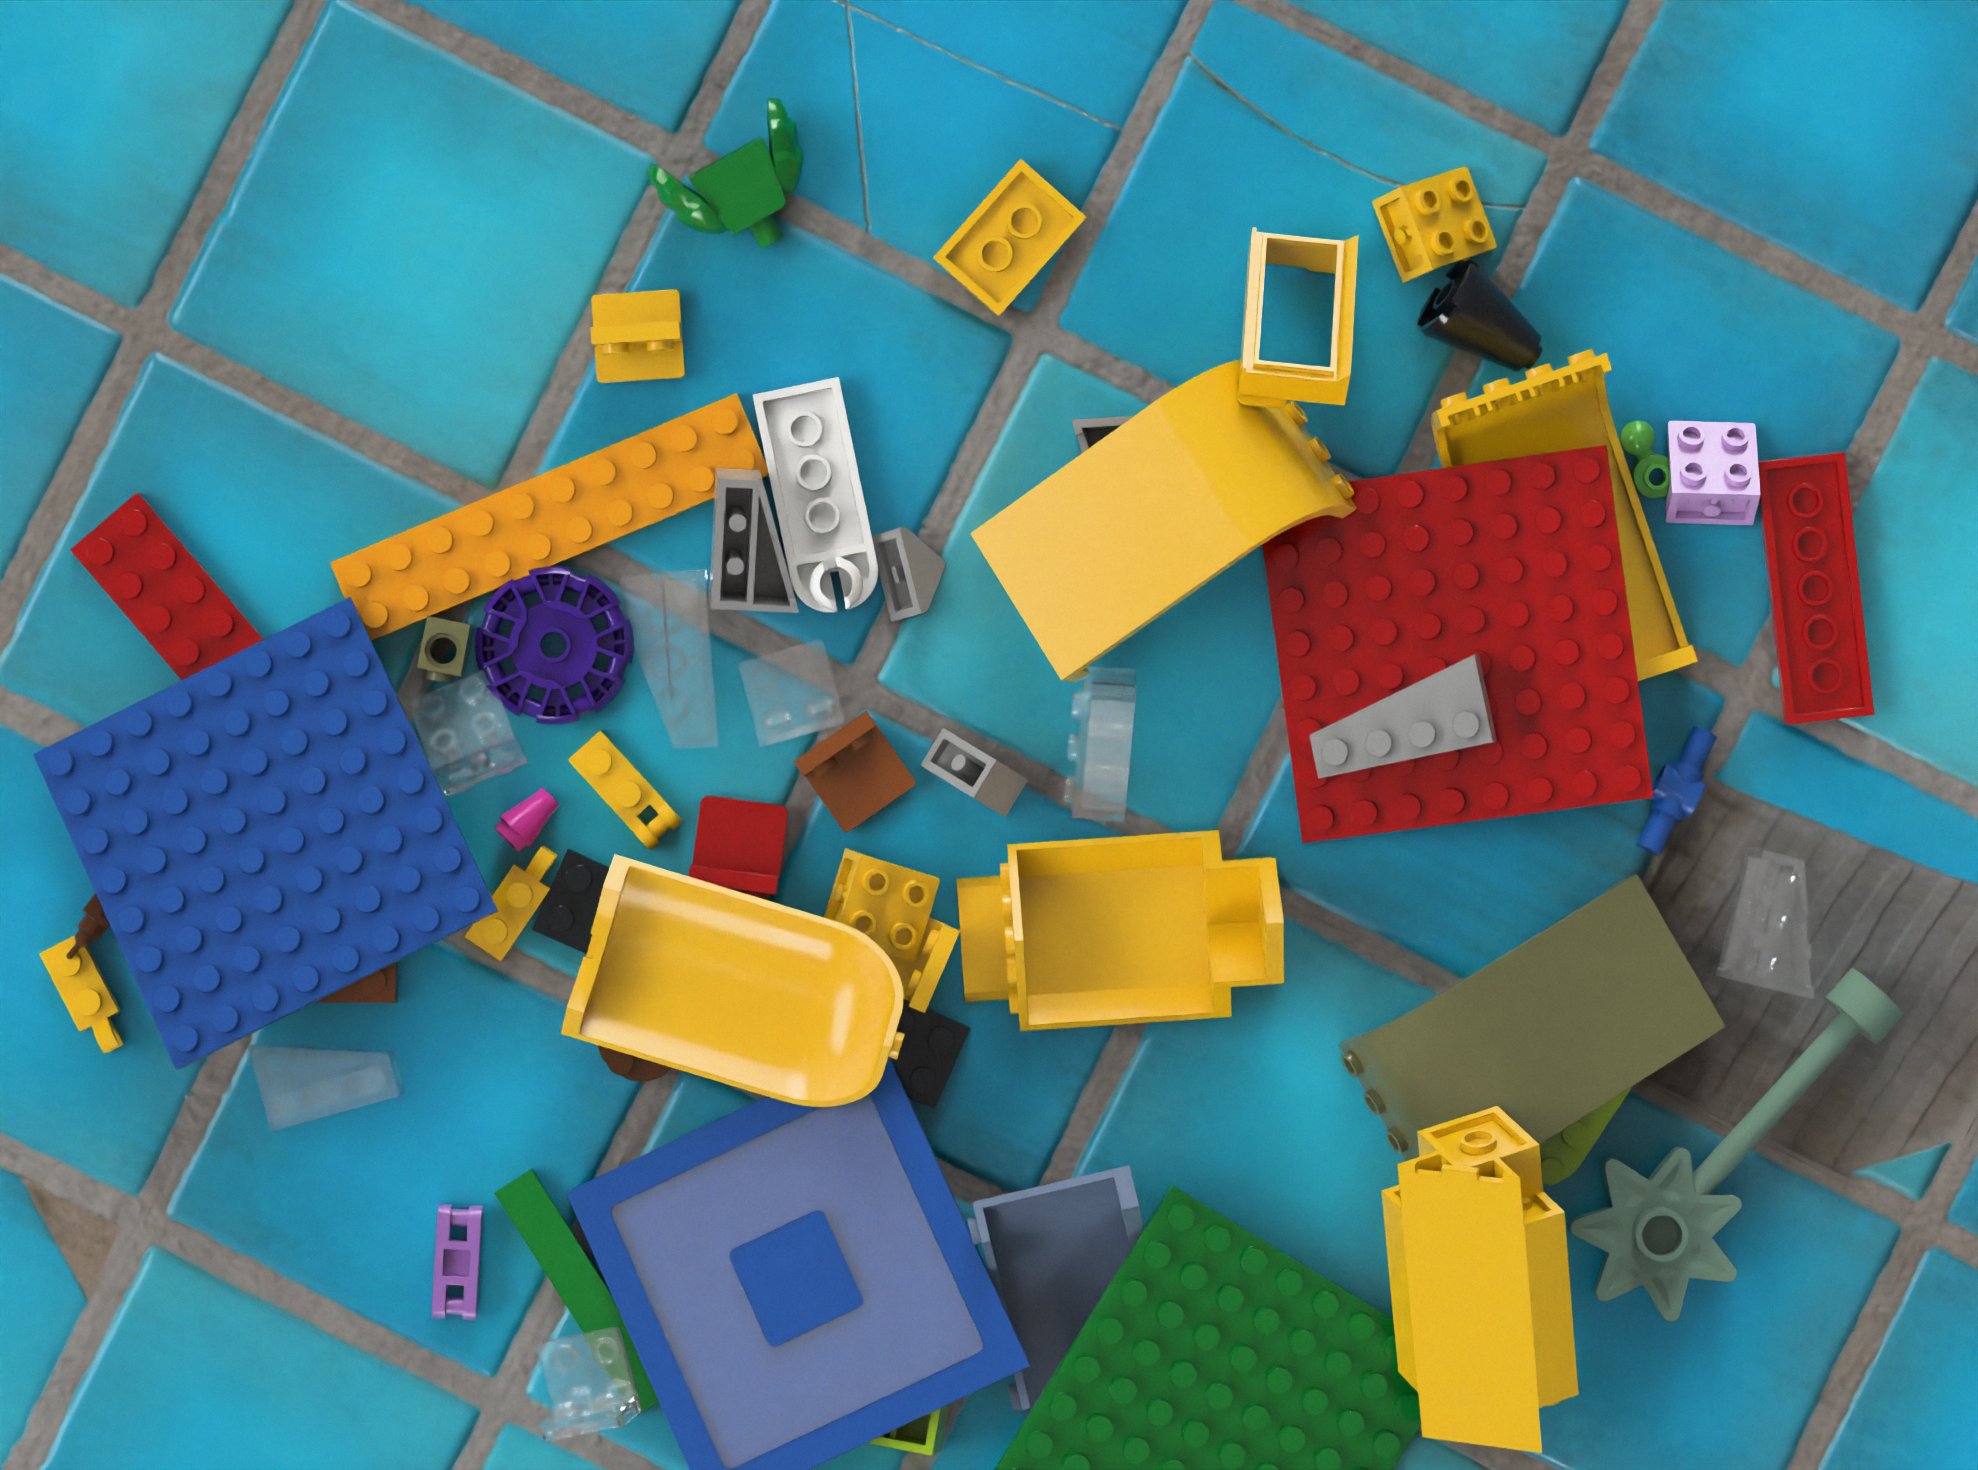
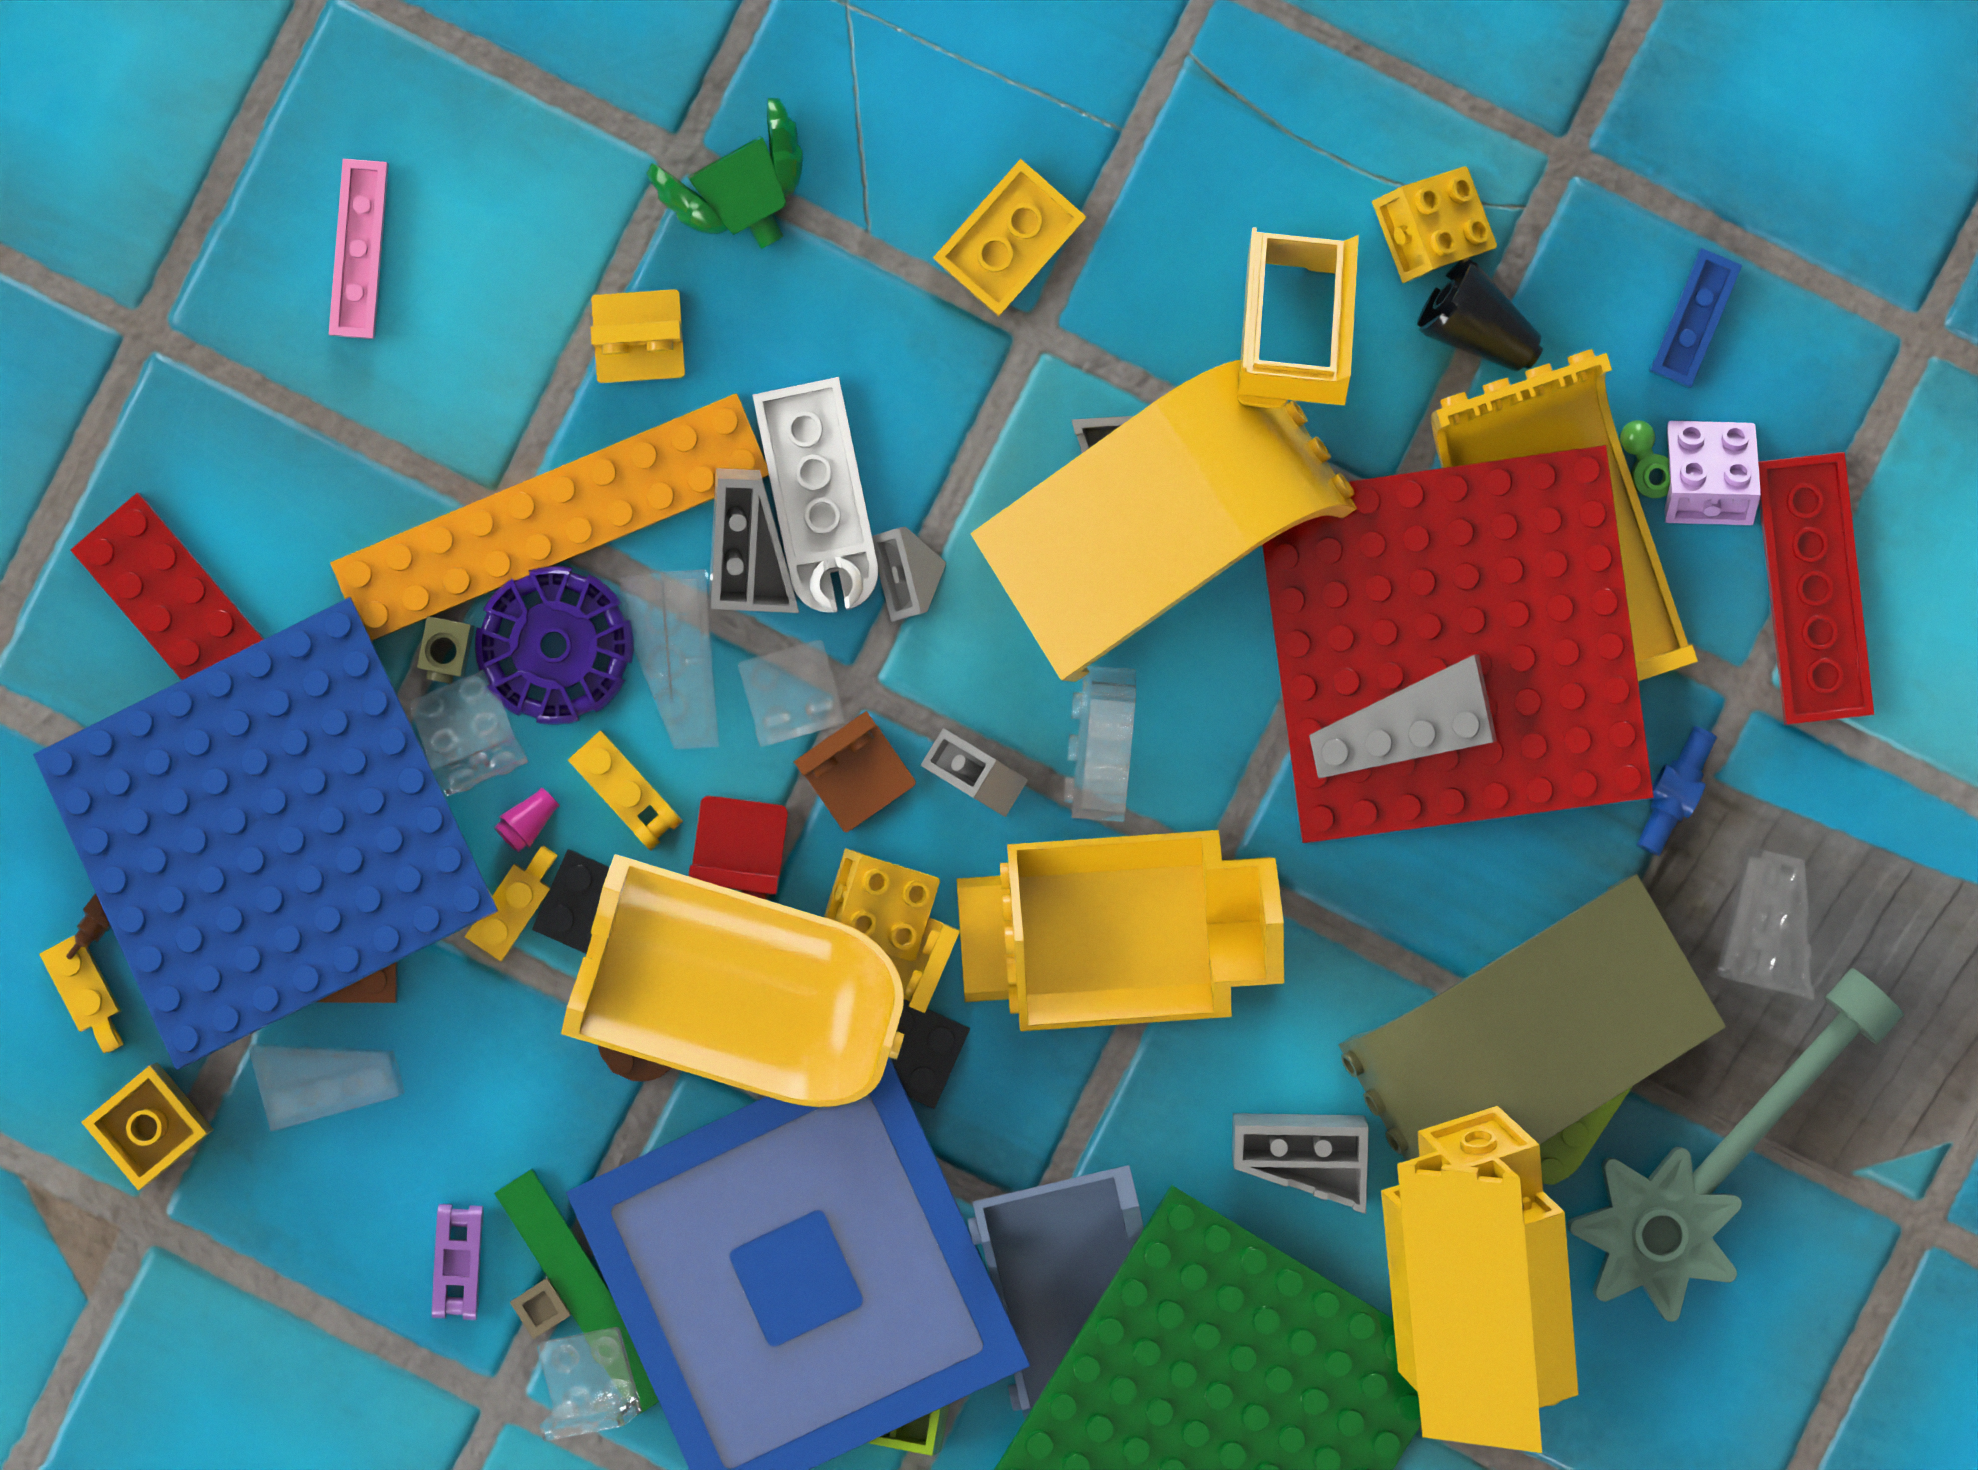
(147, 1126): none -> yellow brick
(358, 249): none -> bright pink plate
(540, 1308): none -> dark tan plate
(1306, 1152): none -> light grey wedge
(1695, 318): none -> blue plate

